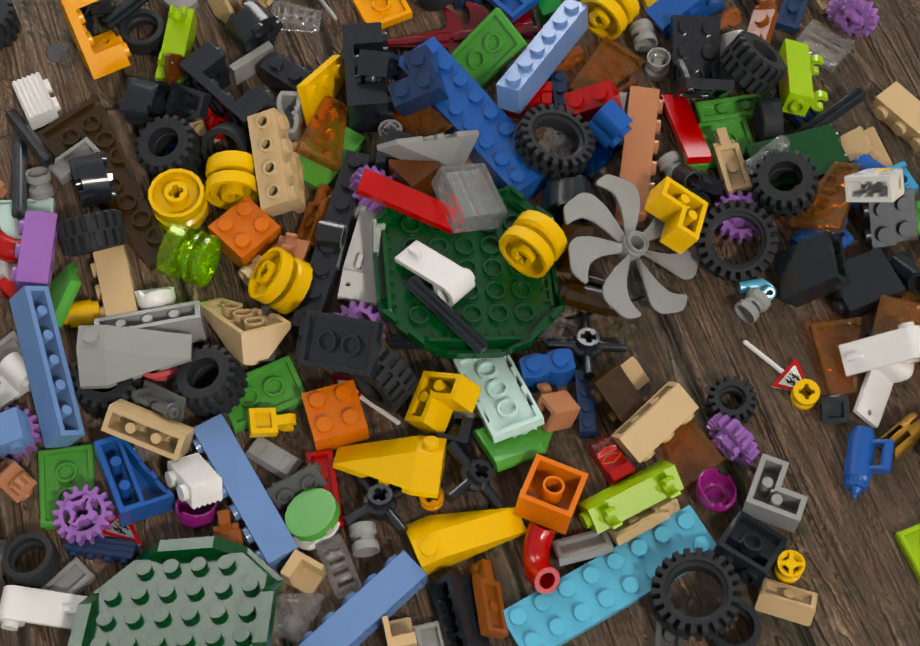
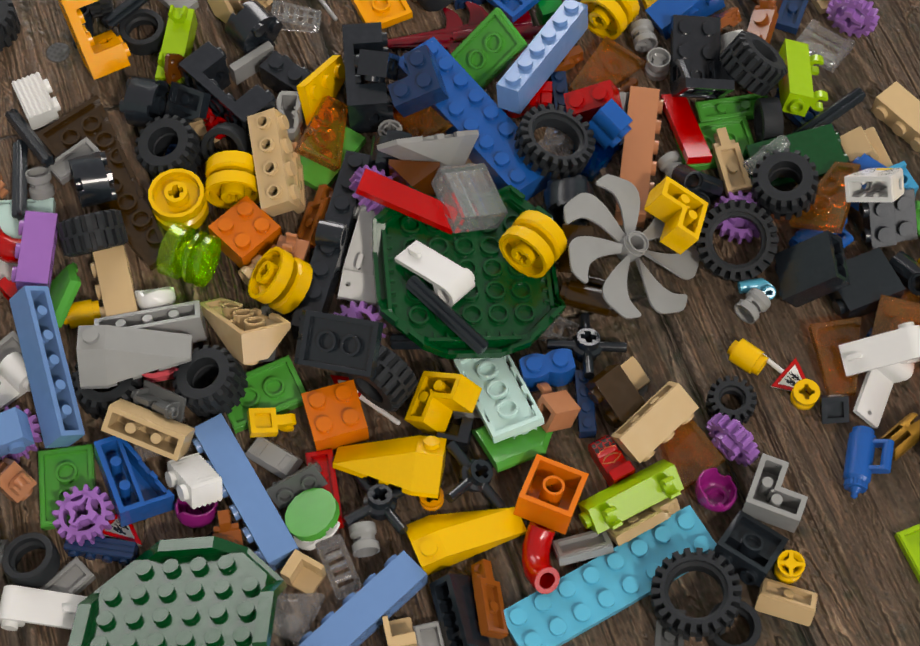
(747, 356): none -> yellow brick

